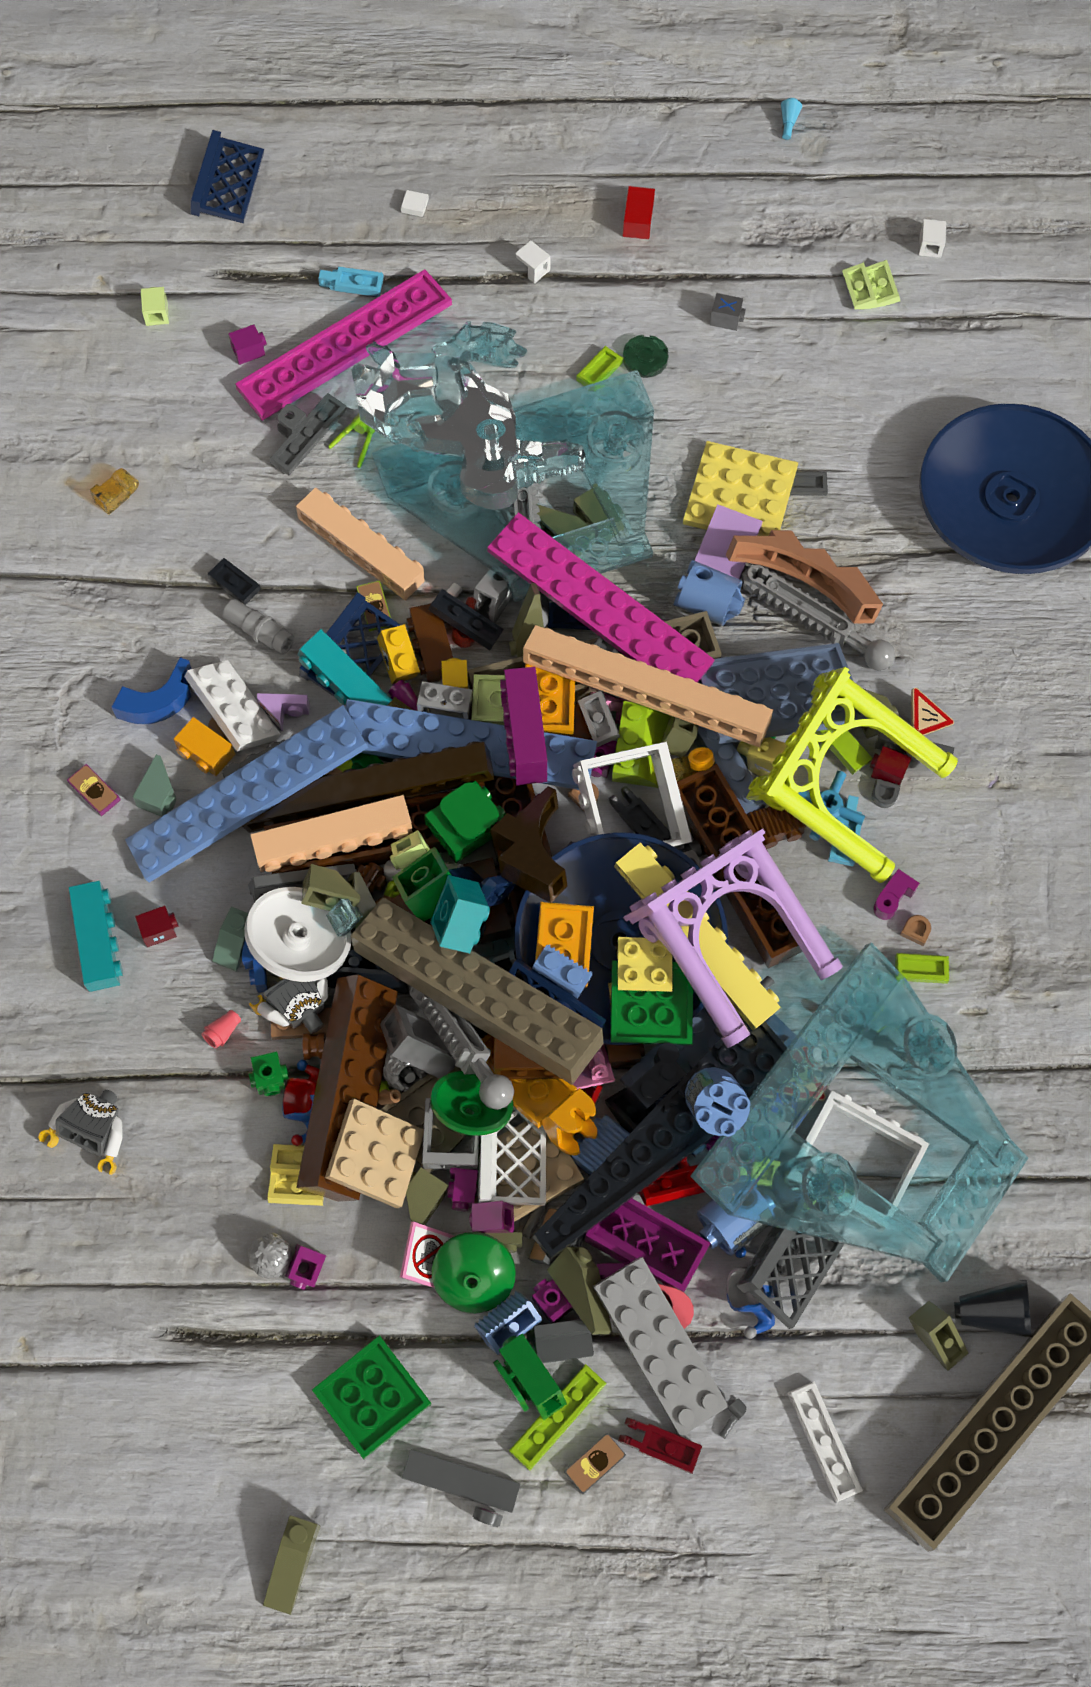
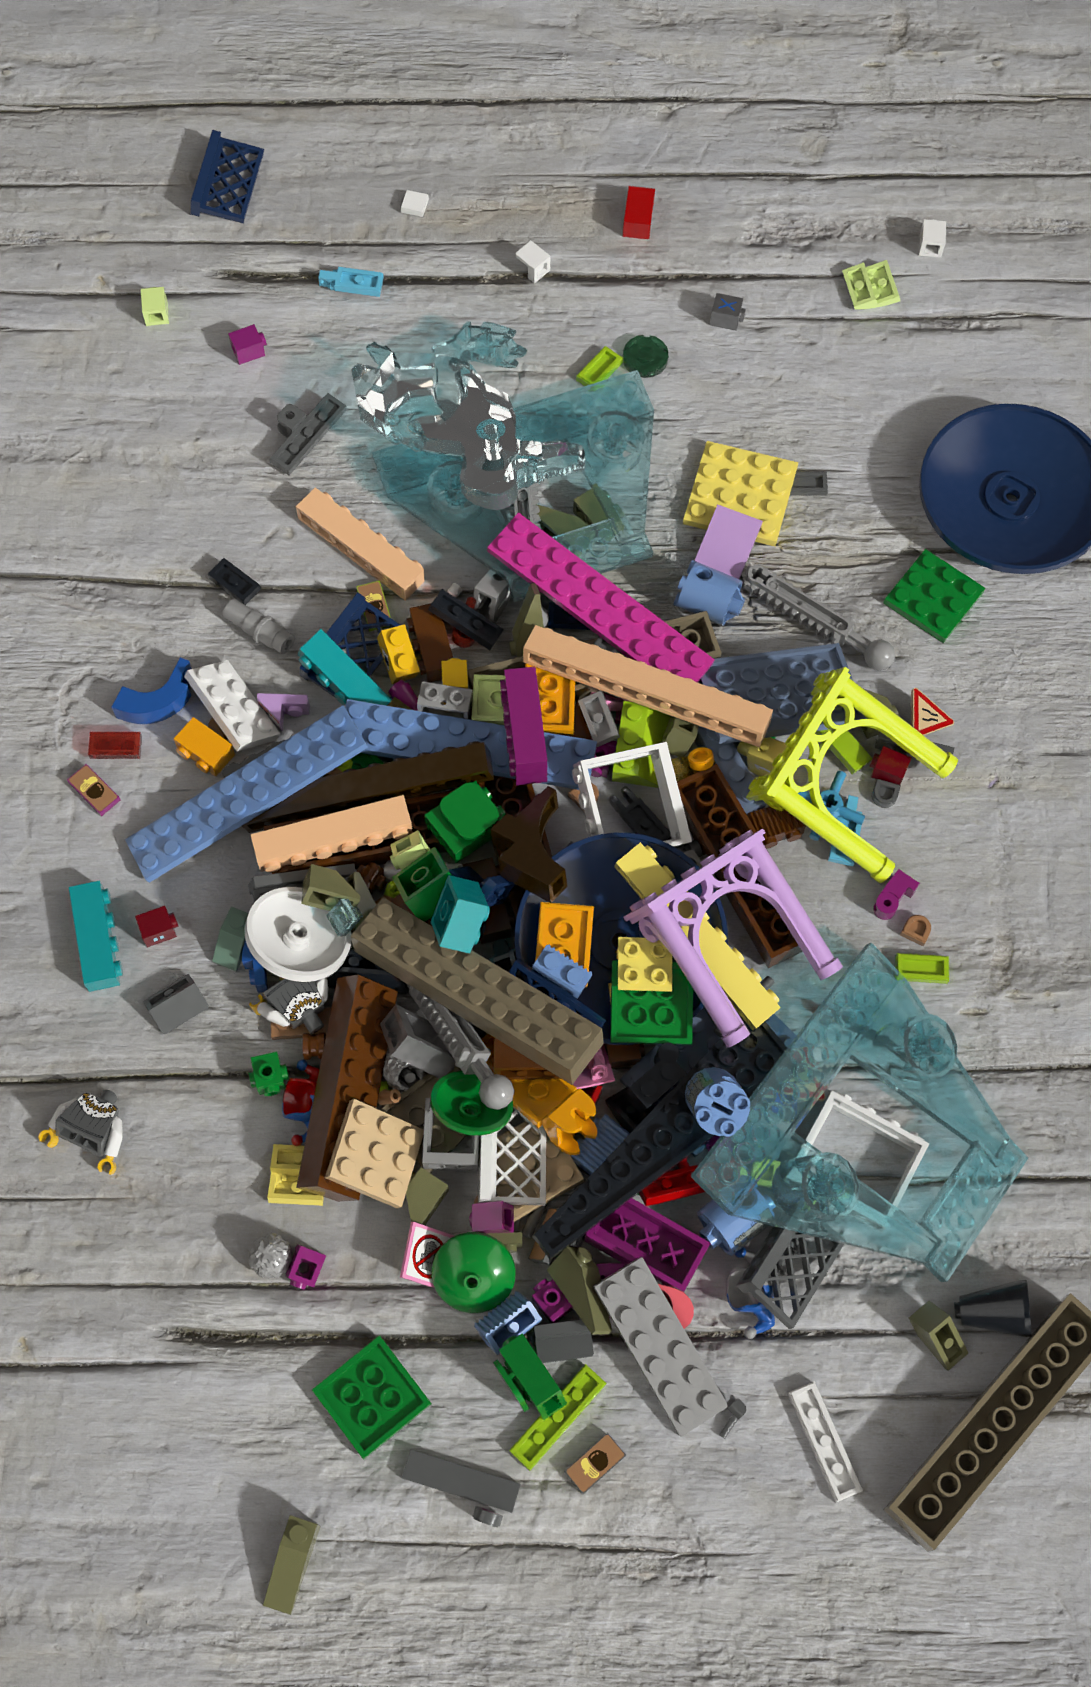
(114, 490): clear yellow leg -> none
(115, 745): none -> clear red plate
(155, 790): sand green slope -> none
(176, 1004): none -> dark grey panel
(220, 1030): coral cone -> none
(343, 344): dark pink plate -> none
(361, 428): lime plant -> none
(463, 1188): magenta brick -> none
(663, 1446): dark red hinge -> none
(790, 111): medium azure cone -> none
(813, 566): nougat arch -> none
(934, 596): none -> green plate

